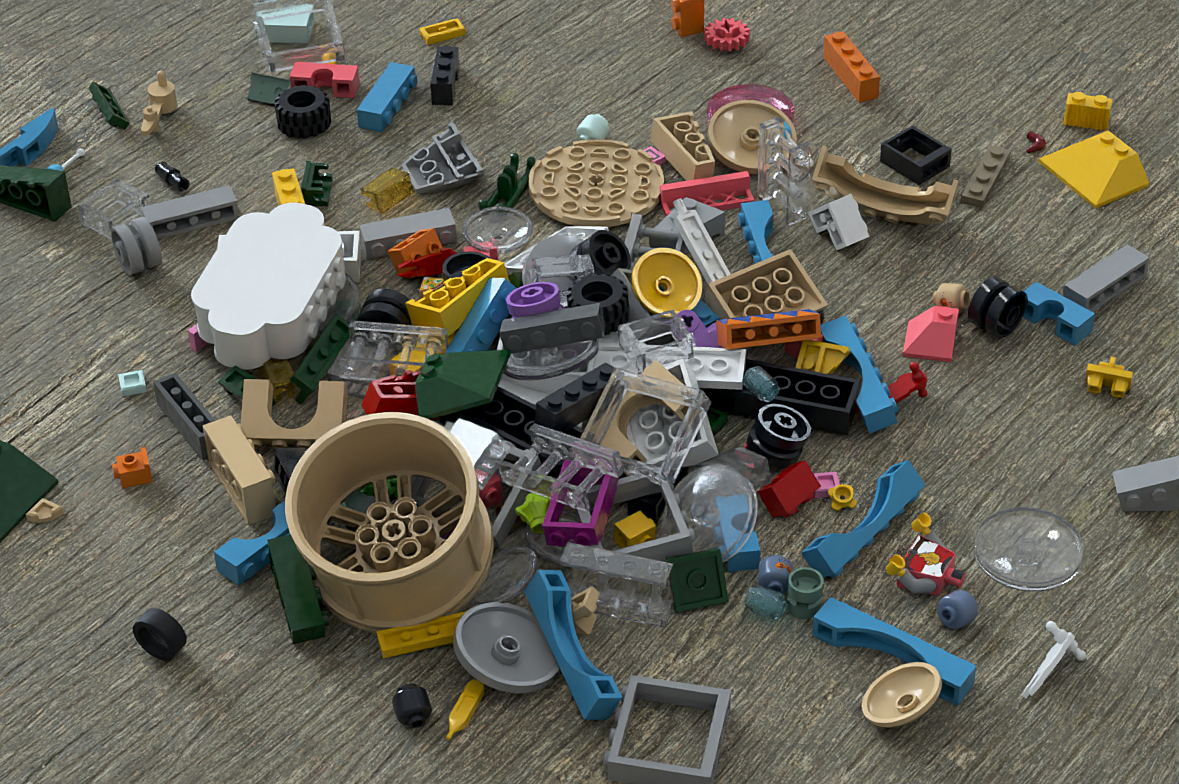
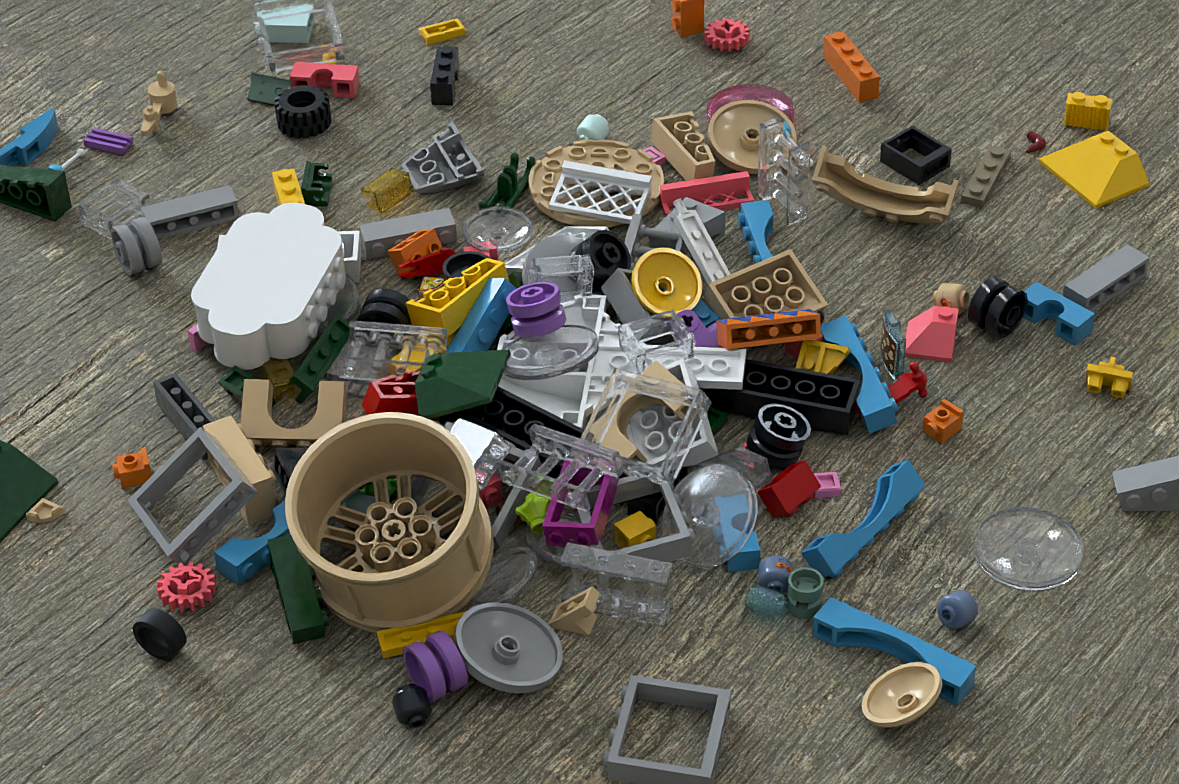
(108, 106): dark green plate -> none
(108, 141): none -> medium lavender tile
(132, 383): light aqua tile -> none
(172, 176): black pin -> none
(186, 586): none -> coral gear
(213, 517): none -> light grey window
(386, 97): dark azure brick -> none
(435, 665): none -> medium lavender wheel
(465, 706): yellow piece -> none
(552, 328): dark grey brick -> none
(574, 401): black brick -> none
(591, 688): dark azure arch -> none
(604, 181): none -> white fence
(605, 290): black tyre -> none
(697, 580): dark green tile -> none
(761, 384): clear light blue brick -> none
(841, 221): white brick -> none
(845, 491): yellow plate -> none
(892, 345): none -> clear light blue slope
(927, 564): torso -> none
(943, 421): none -> orange brick
(1064, 643): white piece -> none

